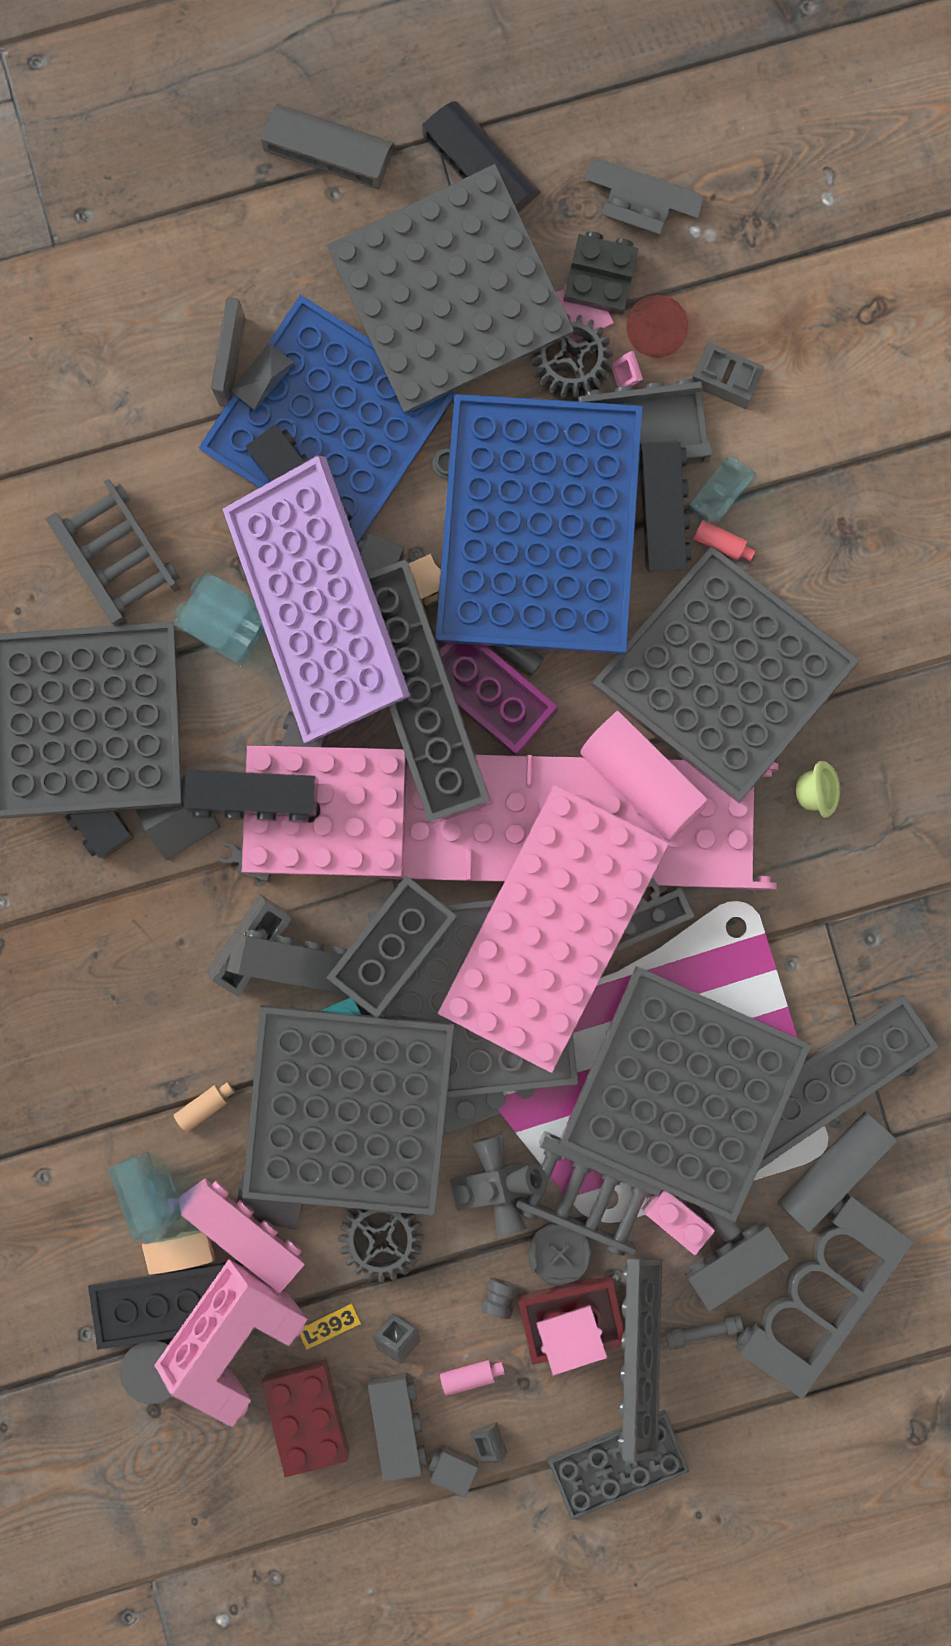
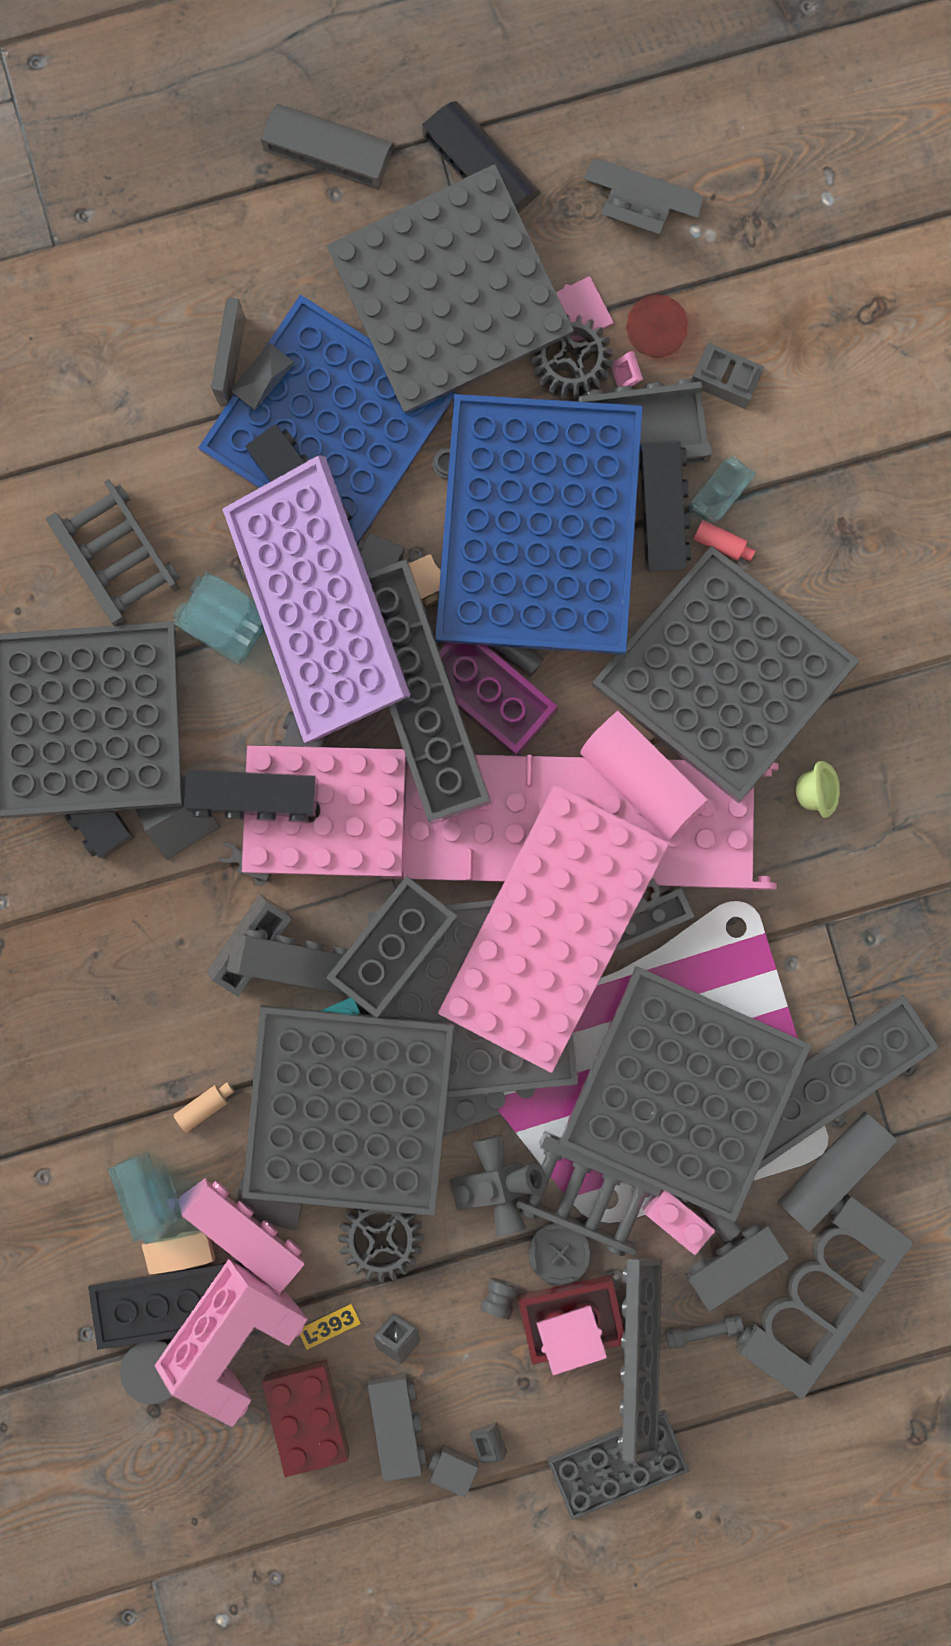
(470, 1377): bright pink cylinder -> none
(601, 272): pearl dark grey plate -> none

